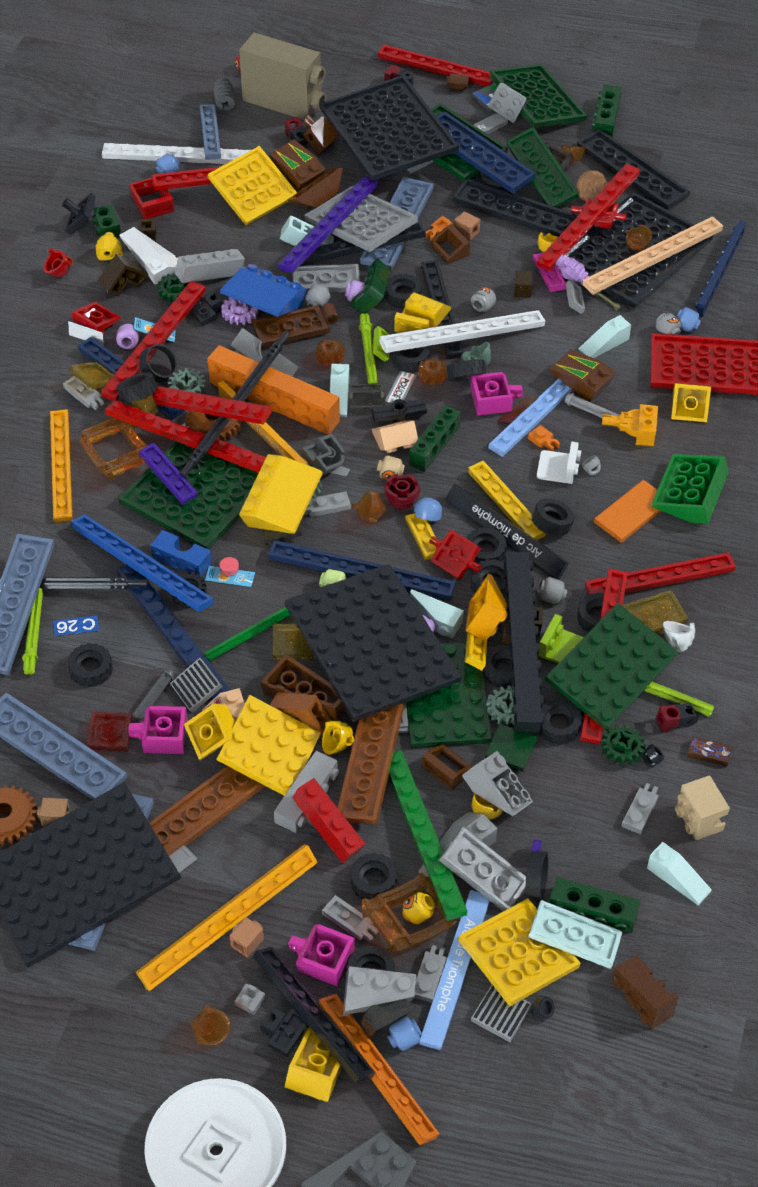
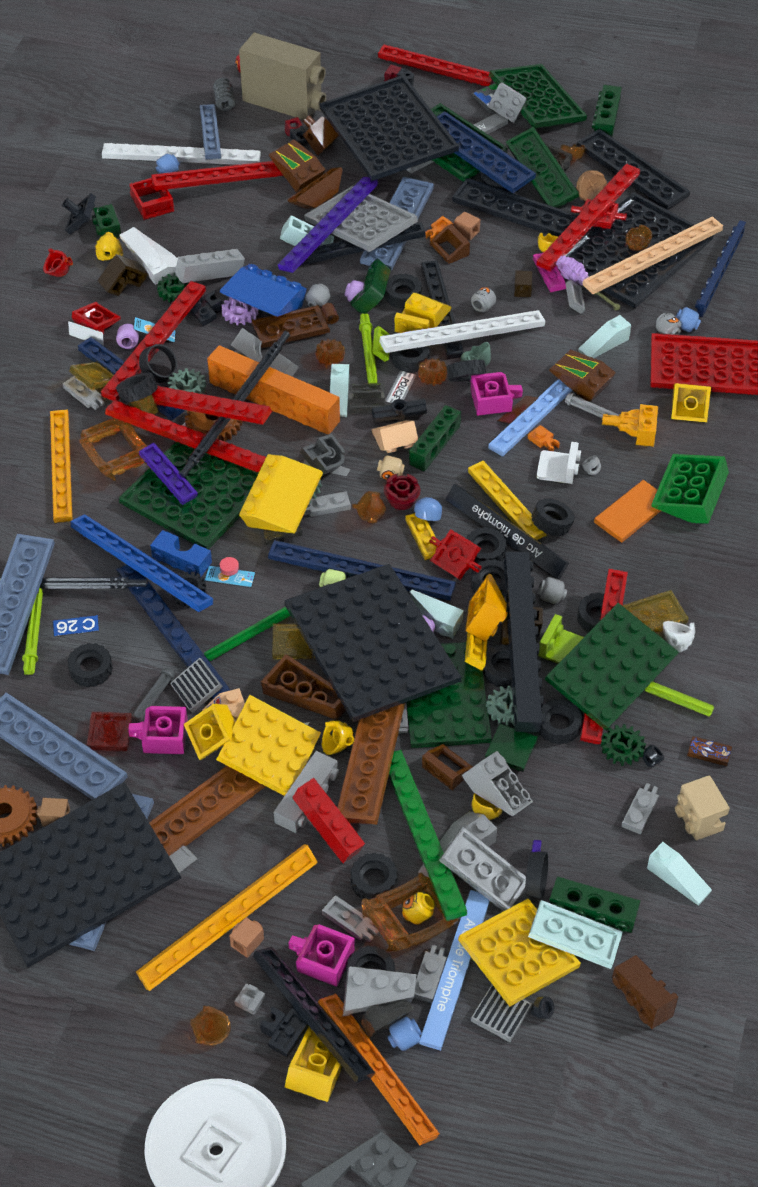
(148, 227): dark brown brick -> none
(252, 185): yellow plate -> none
(264, 431): light orange tile -> none
(302, 708): dark orange slope -> none
(332, 276): light grey tile -> none
(457, 82): reddish brown brick -> none
(669, 573): red plate -> none
(675, 716): leg -> none

